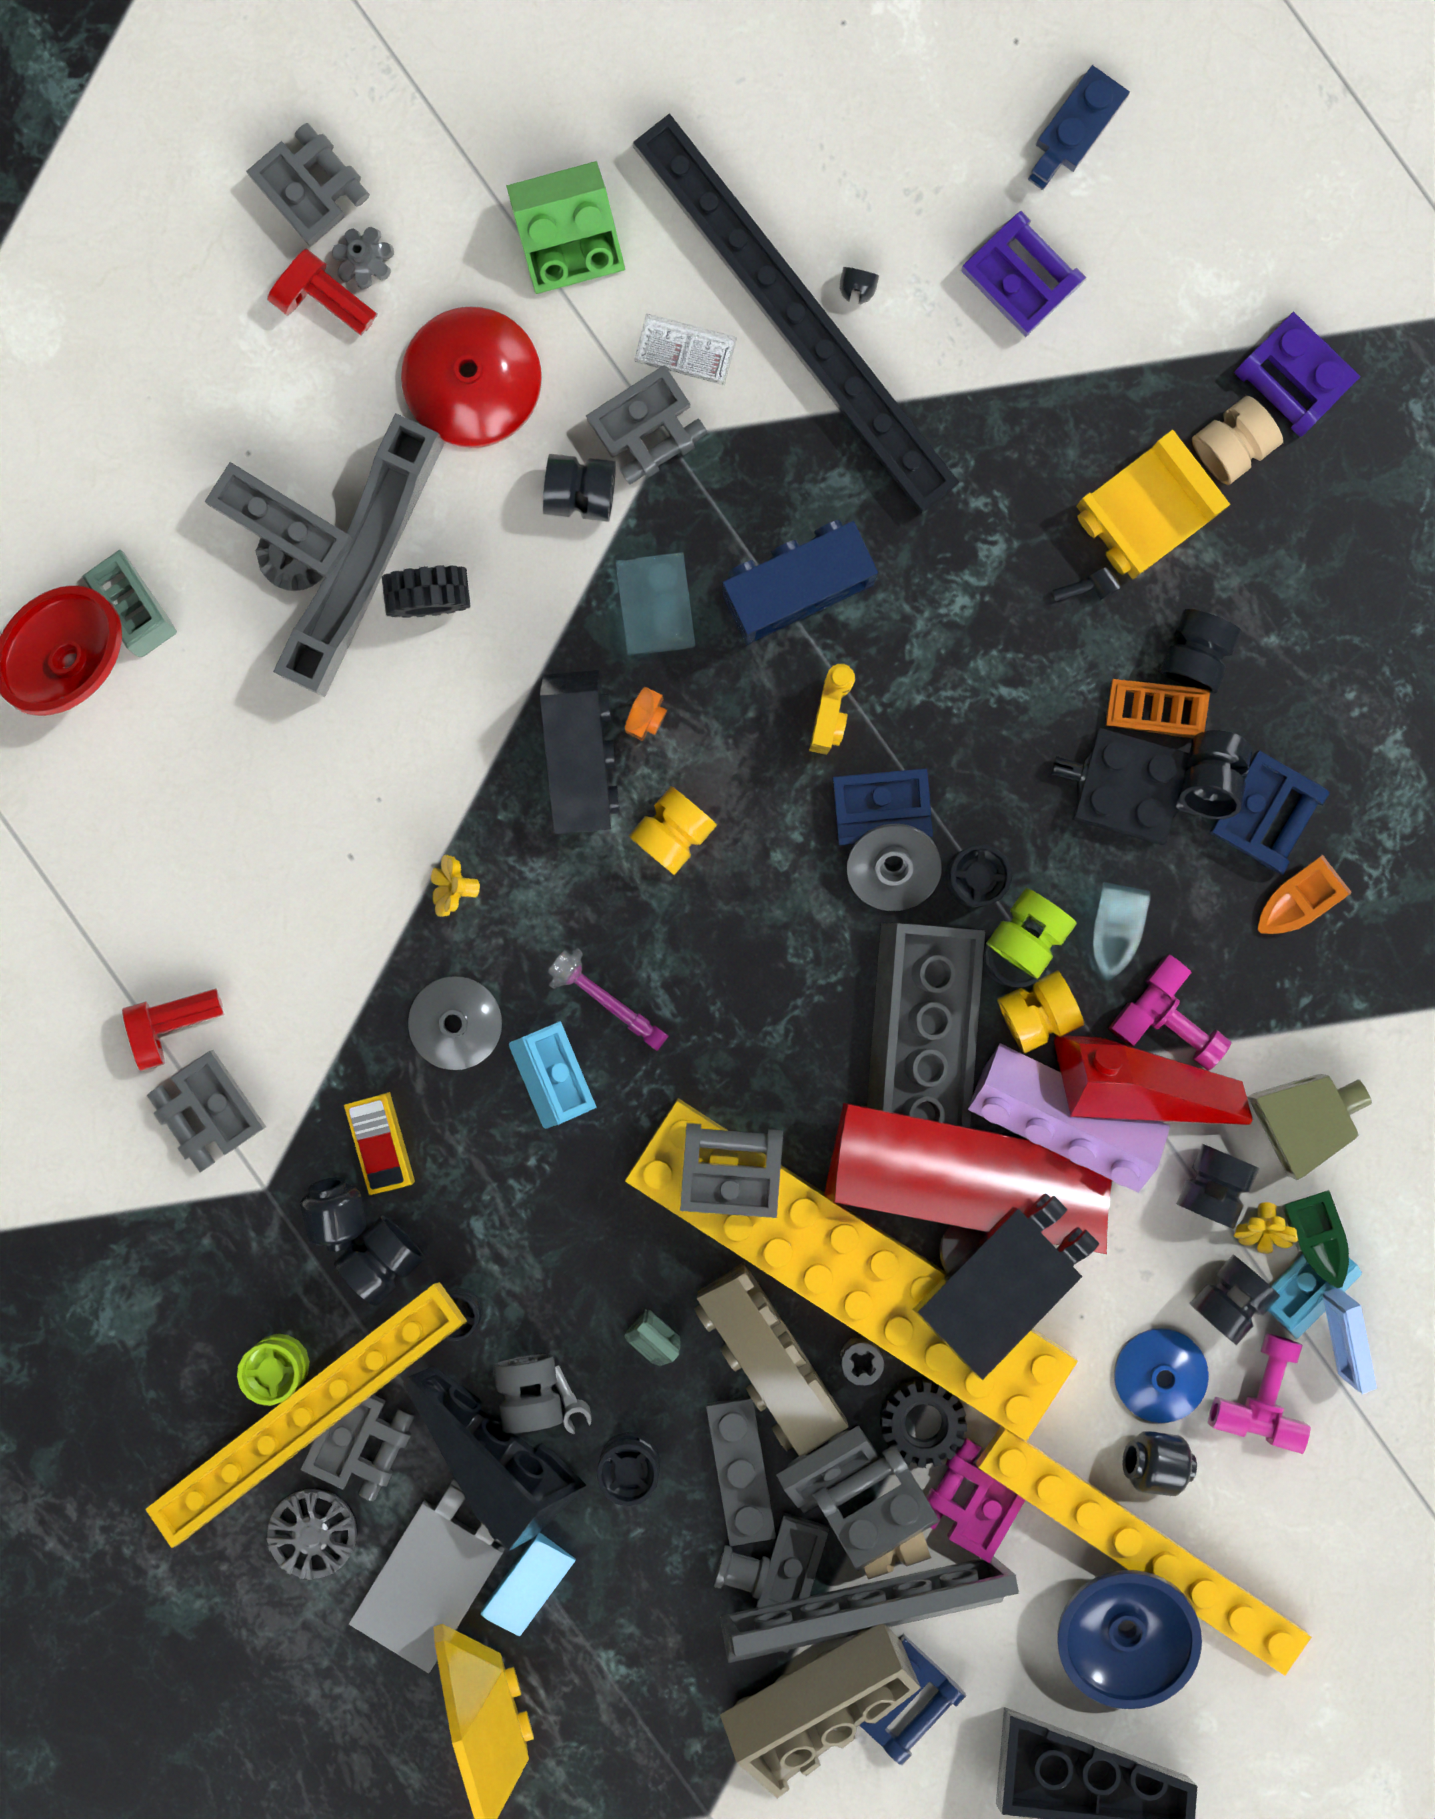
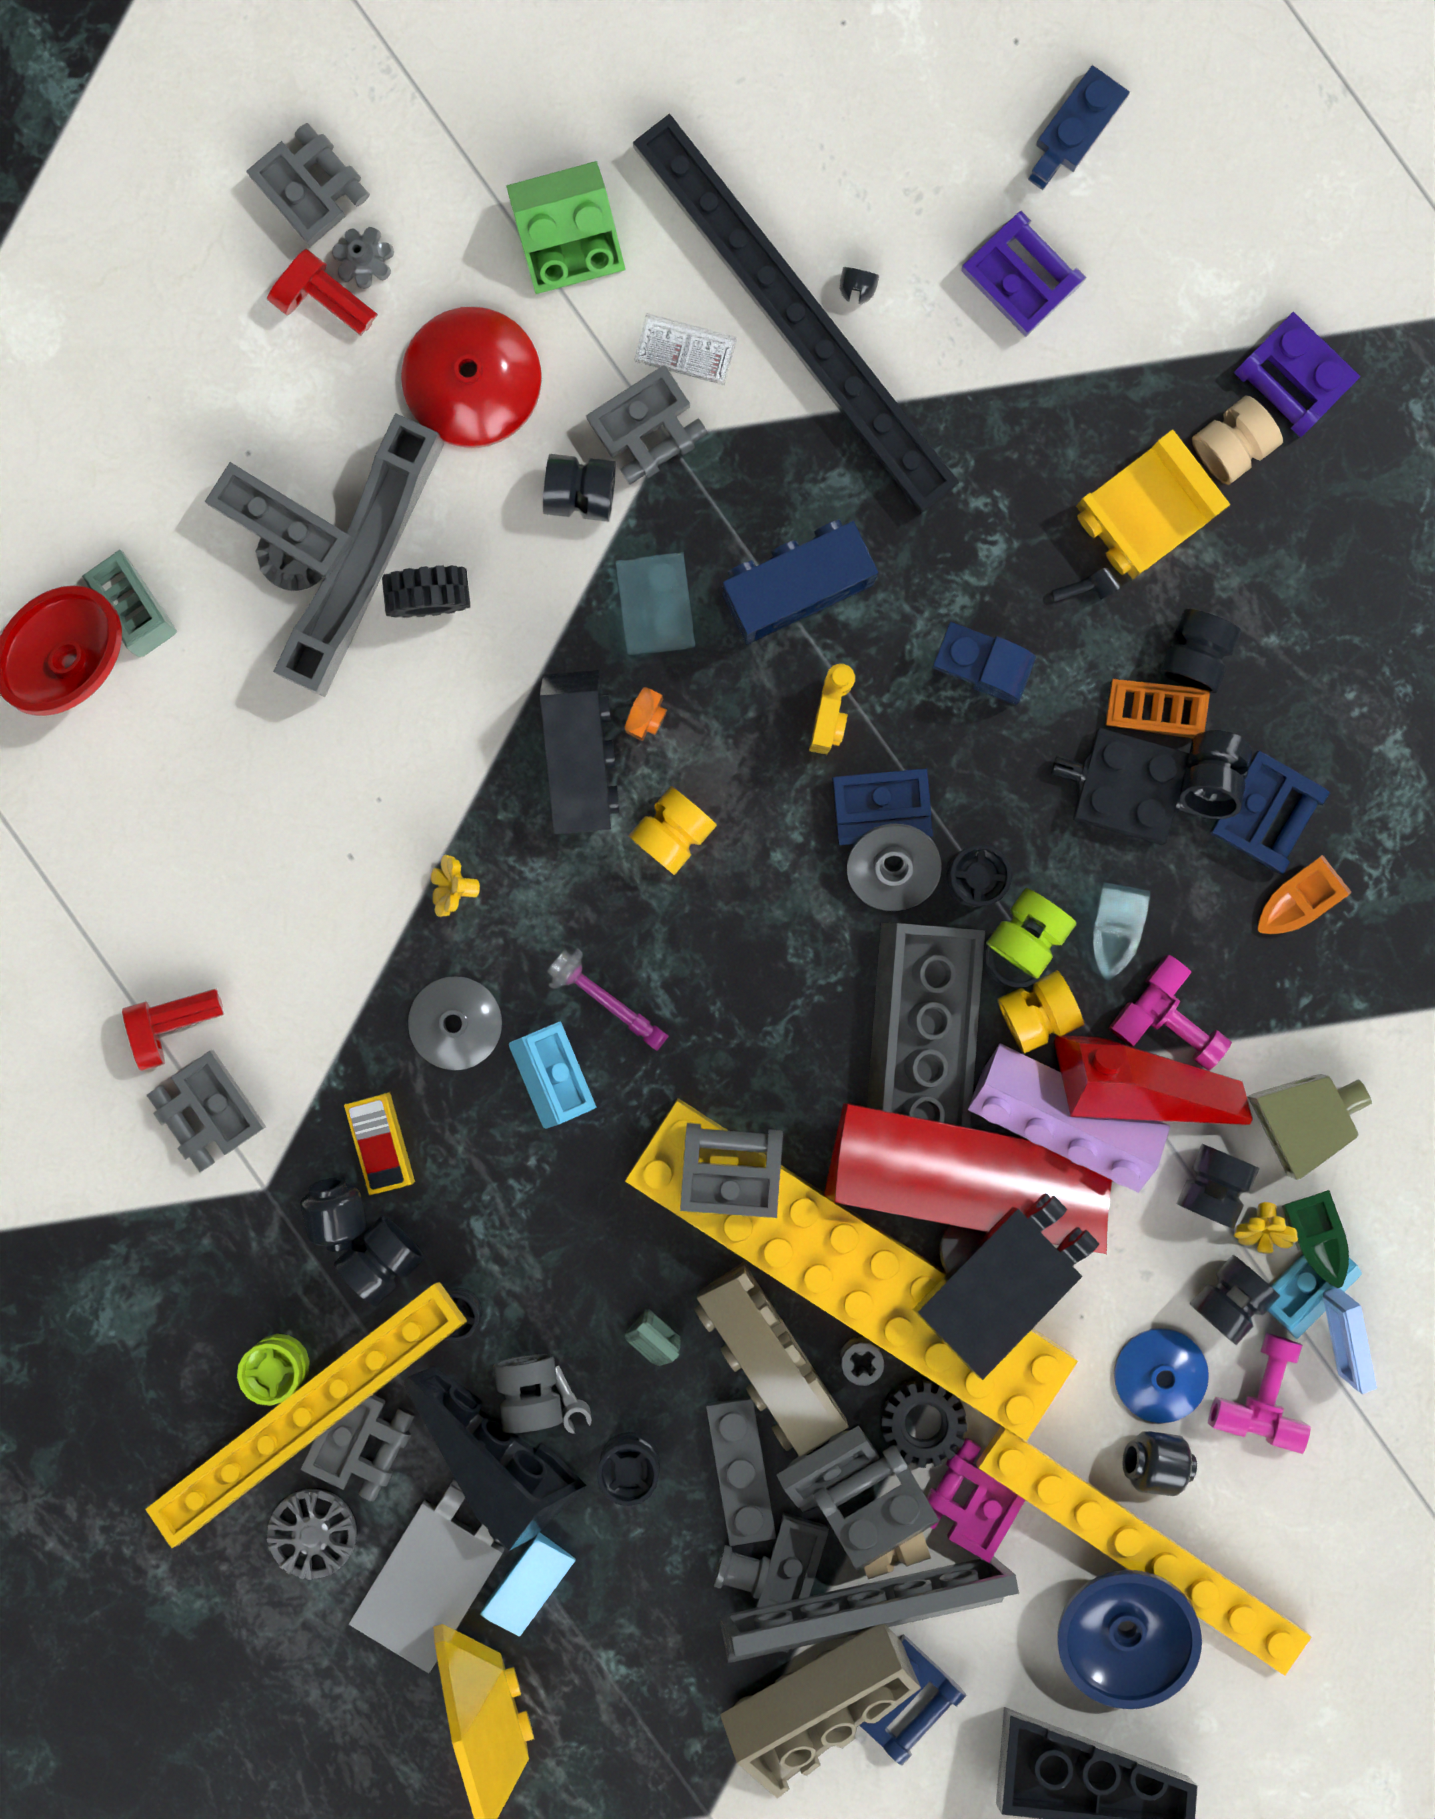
(987, 662): none -> dark blue brick

